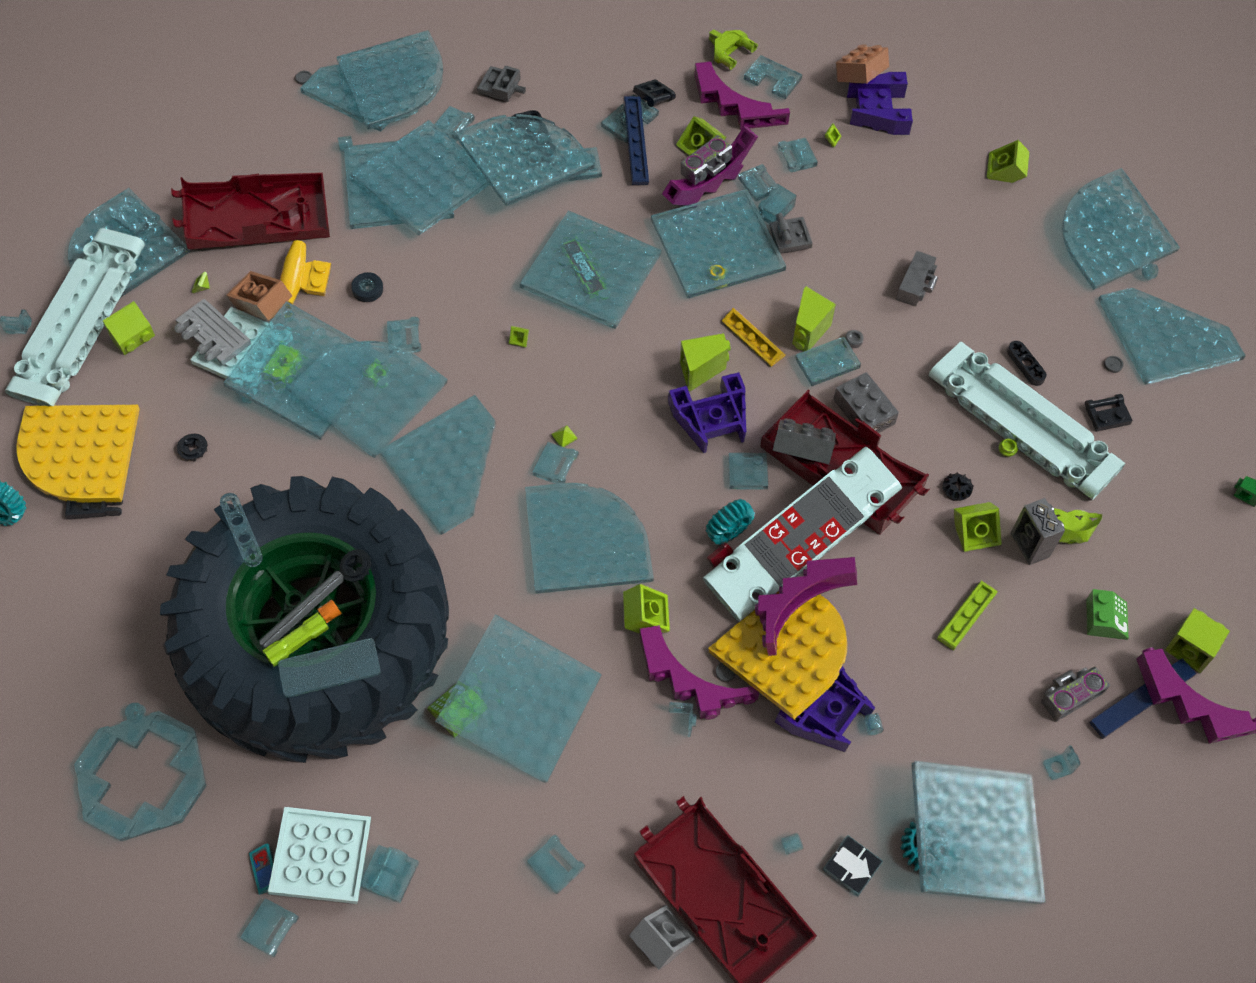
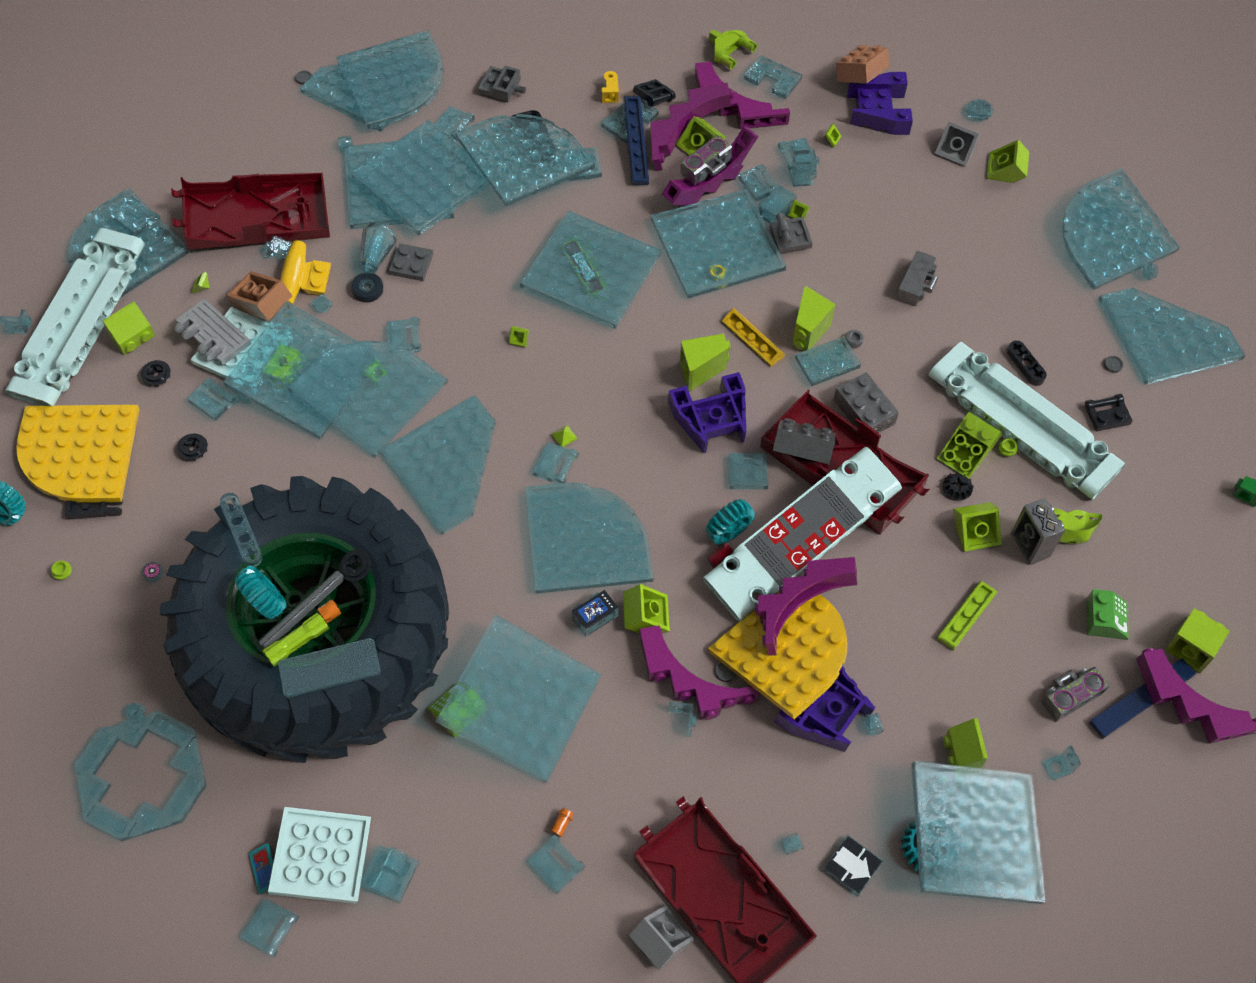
(61, 570): none -> lime plate
(148, 372): none -> black gear
(152, 572): none -> tile
(208, 402): none -> clear light blue plate
(260, 592): none -> teal gear
(277, 247): none -> clear light blue bracket
(322, 303): none -> clear light blue plate
(375, 246): none -> clear light blue cone
(411, 262): none -> dark grey plate
(561, 822): none -> orange pin
(595, 612): none -> brick
(610, 90): none -> yellow leg
(668, 131): none -> magenta arch
(798, 210): none -> lime slope
(804, 167): none -> clear light blue brick
(958, 143): none -> light grey slope
(966, 745): none -> lime slope
(969, 445): none -> lime slope
(980, 105): none -> clear light blue gear

